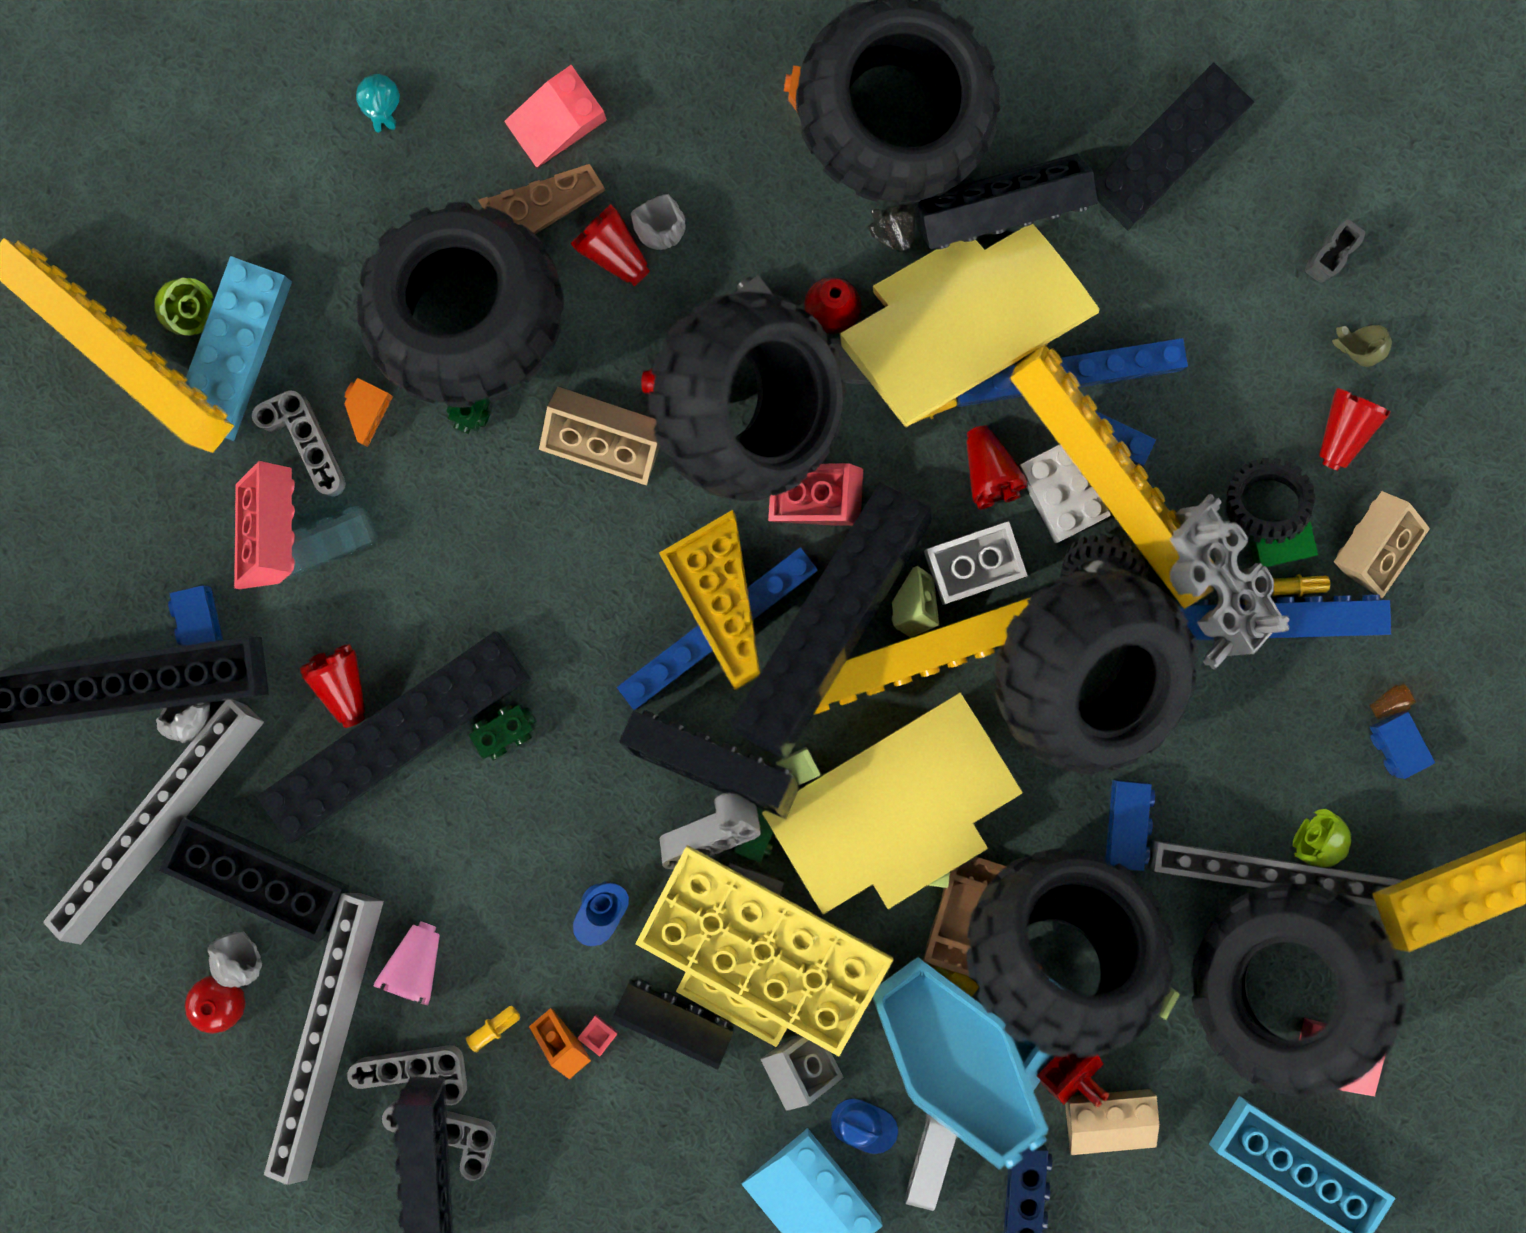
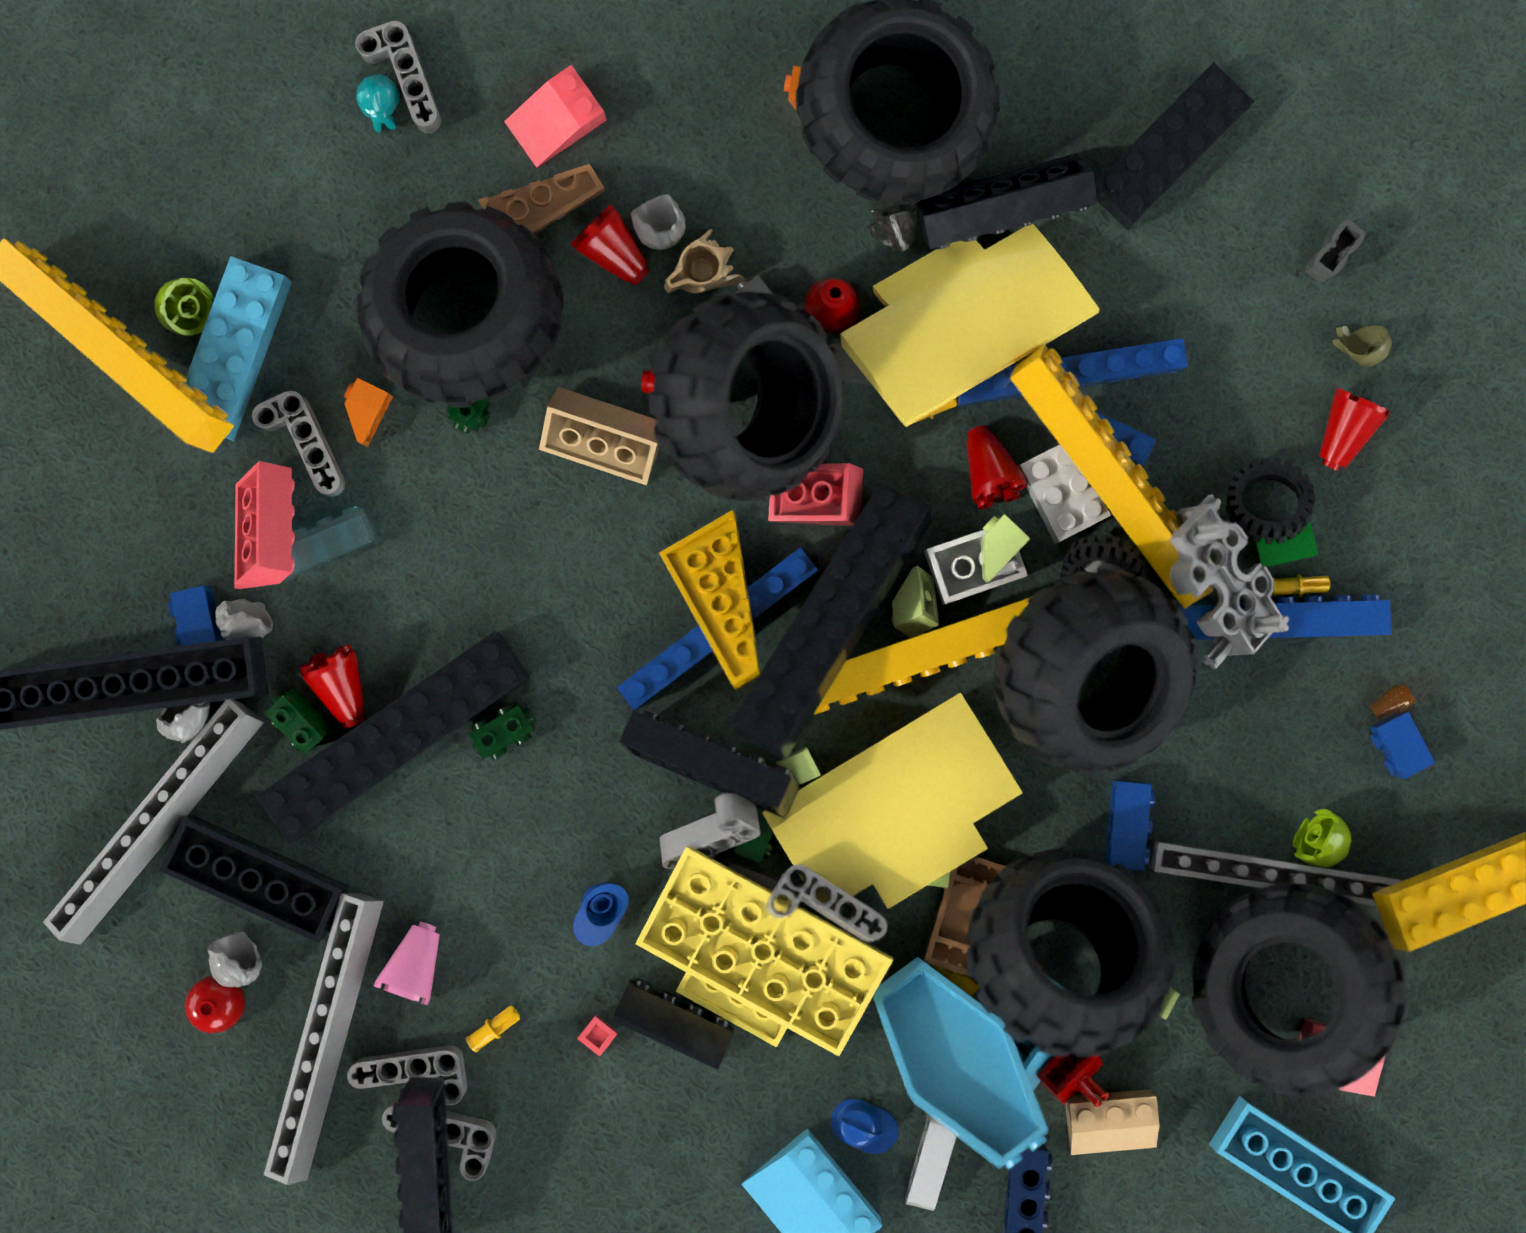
(243, 619): none -> light grey hair
(298, 720): none -> dark green brick
(407, 78): none -> light grey beam
(559, 1044): orange slope -> none
(702, 268): none -> tan piece
(801, 1071): light grey slope -> none
(831, 908): none -> light grey beam
(999, 545): none -> yellowish green slope
(1382, 543): tan slope -> none

